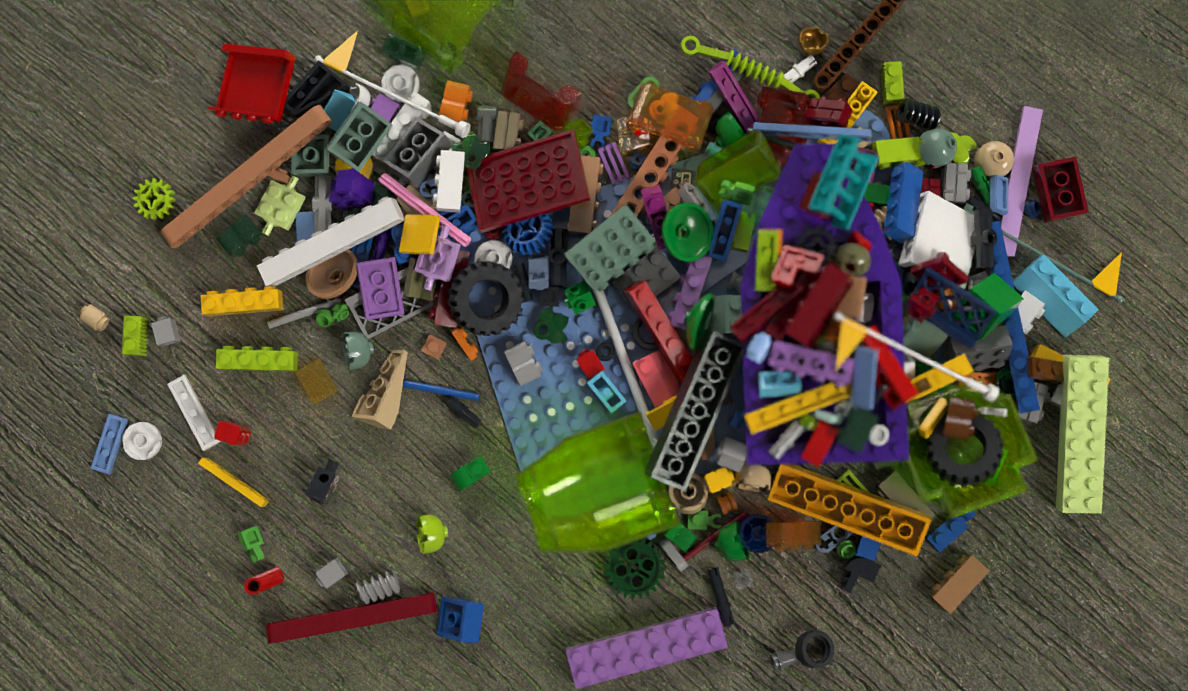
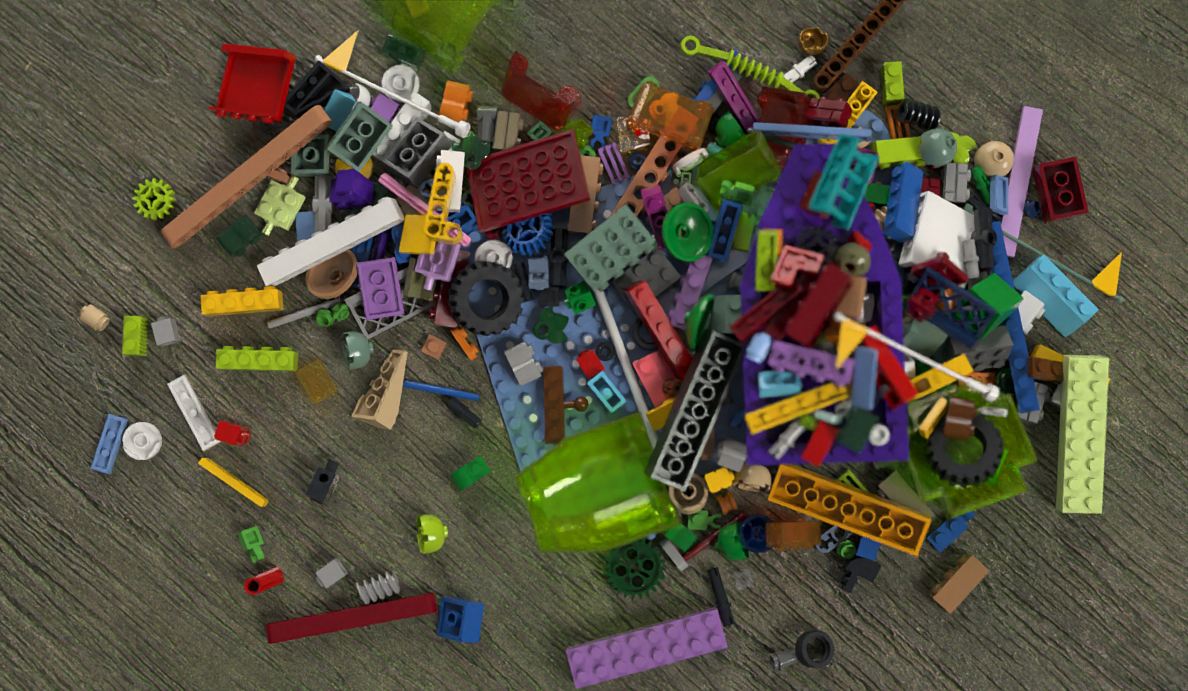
(444, 203): none -> yellow beam
(555, 405): none -> reddish brown plate
(673, 384): none -> copper bush
(690, 160): none -> white tile
(971, 259): none -> light grey pin

